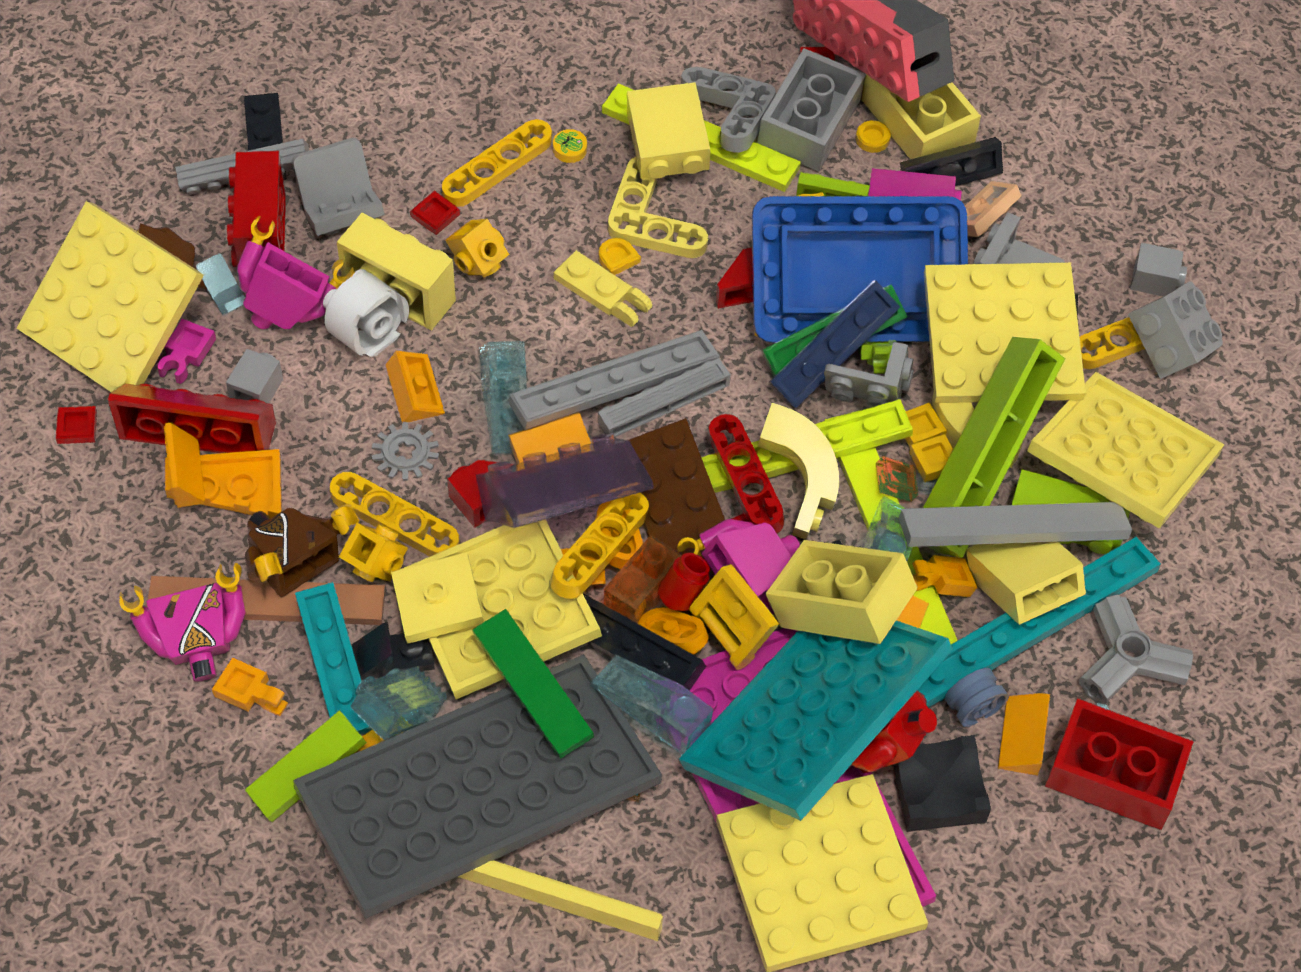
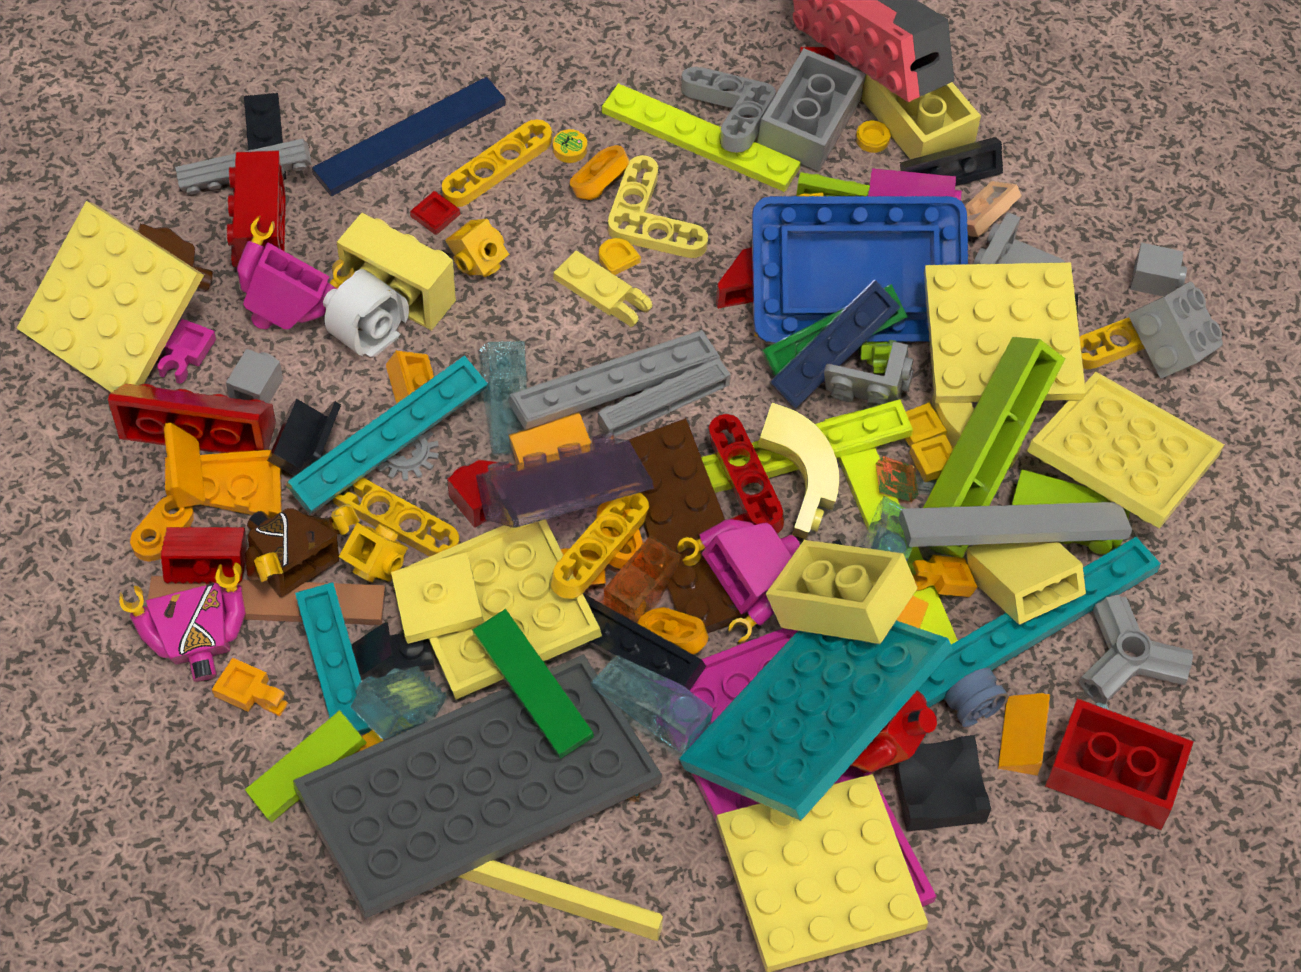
(76, 424): red tile -> none
(155, 525): none -> light orange plate
(198, 551): none -> red brick
(221, 284): clear light blue sticker -> none
(302, 436): none -> black panel
(335, 186): light grey bracket -> none
(386, 435): none -> teal plate
(408, 136): none -> dark blue tile
(599, 172): none -> light orange plate
(668, 130): light yellow brick -> none
(684, 581): red brick -> none
(739, 610): yellow plate -> none

